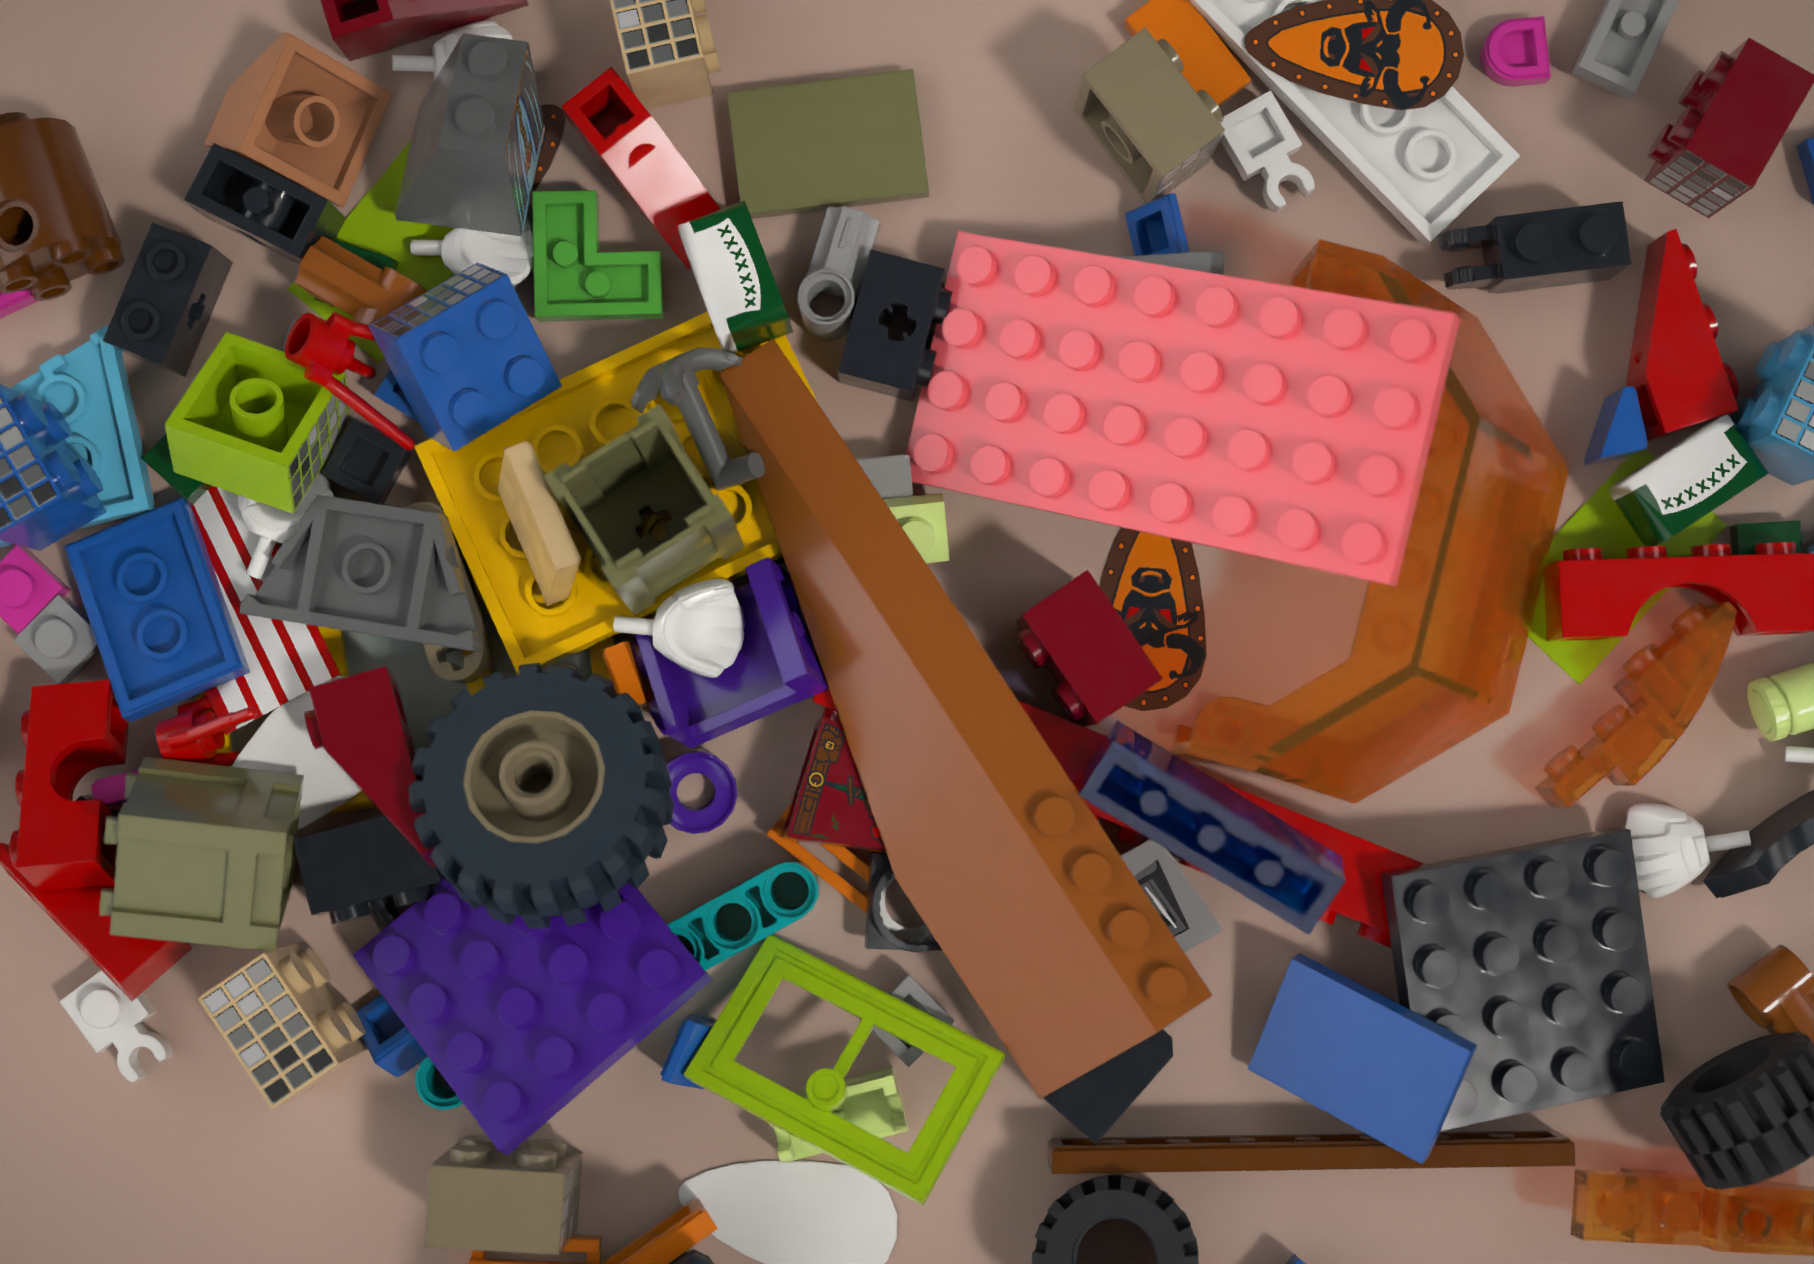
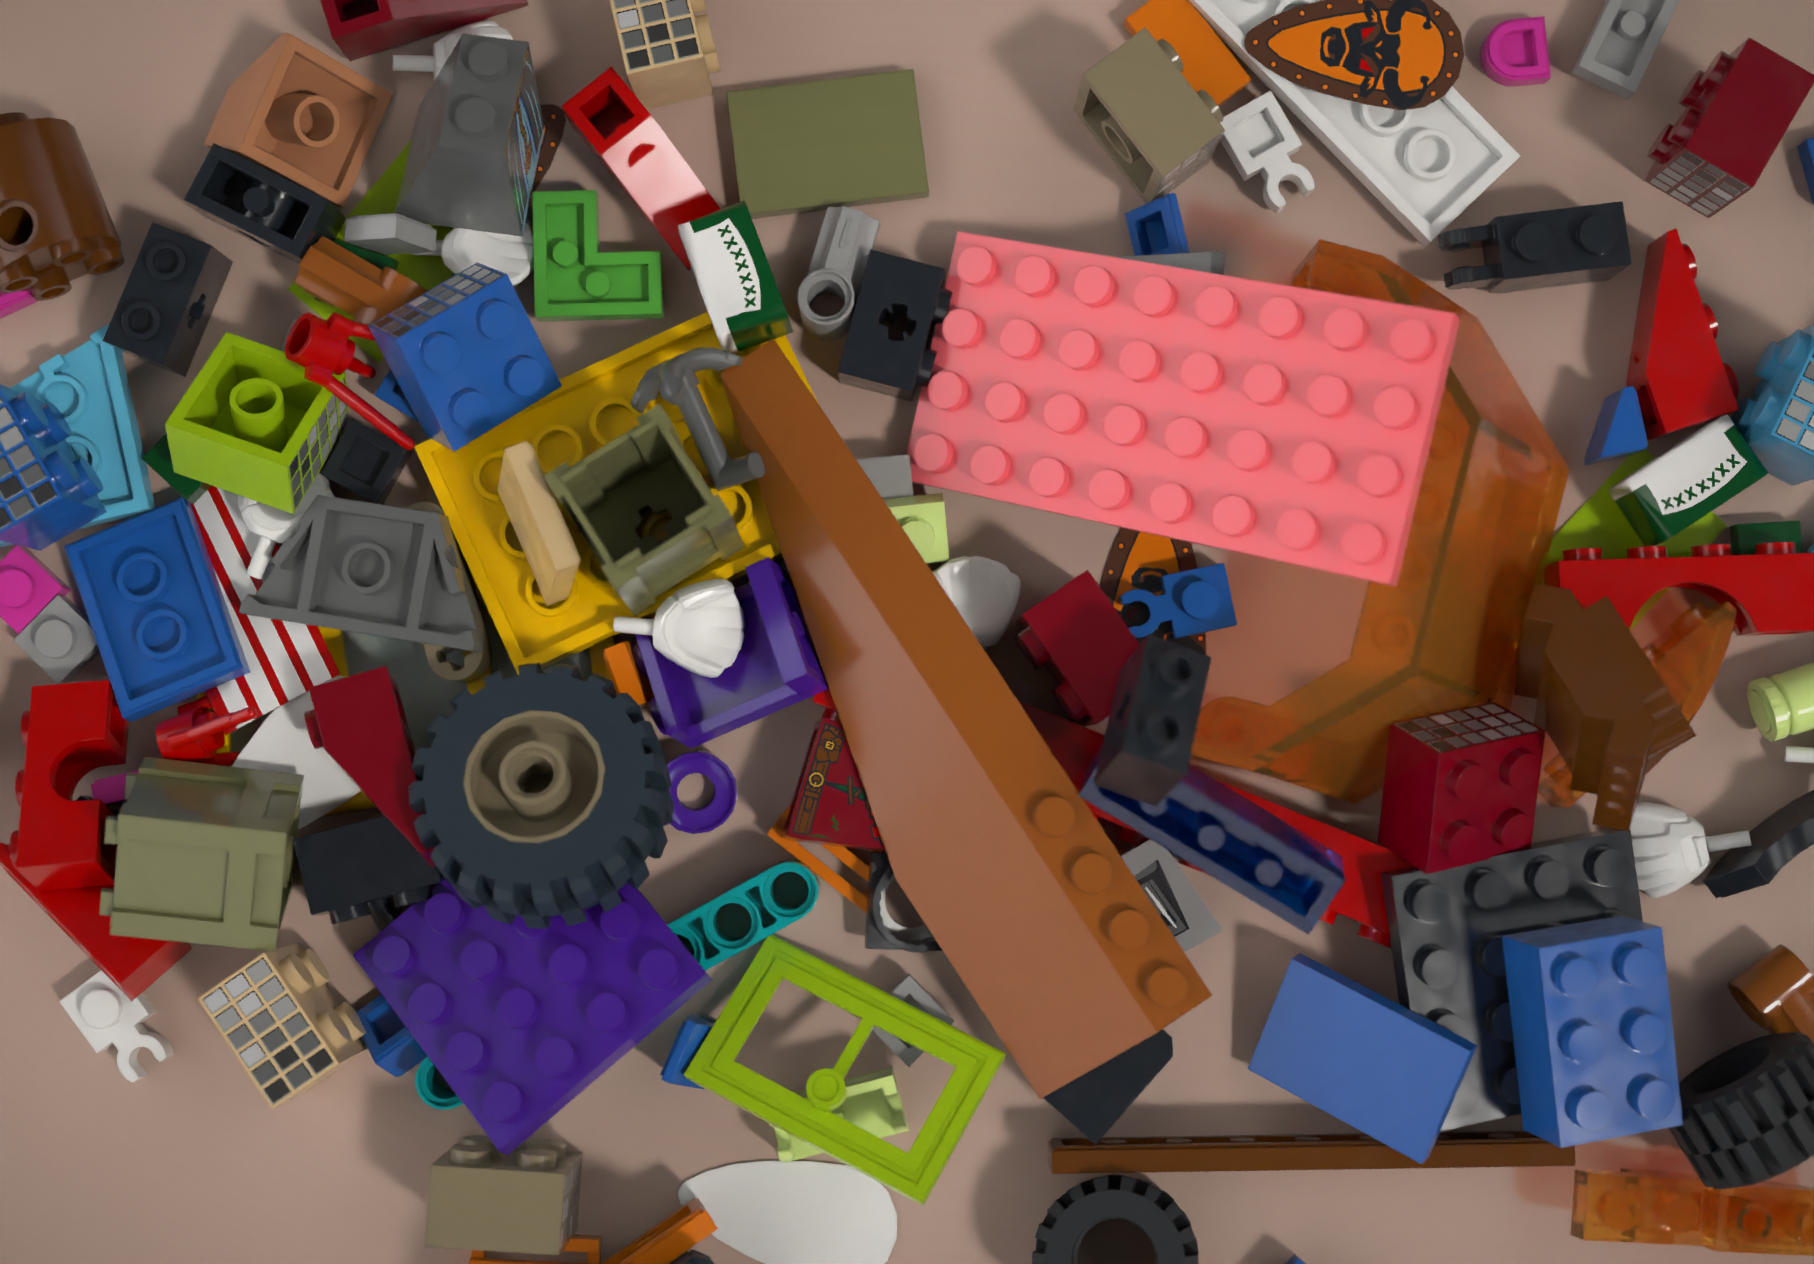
(390, 234): none -> light grey tile
(982, 594): none -> white piece
(1153, 721): none -> black brick
(1191, 602): none -> blue plate
(1460, 786): none -> dark red brick
(1592, 1030): none -> blue brick
(1596, 699): none -> reddish brown slope

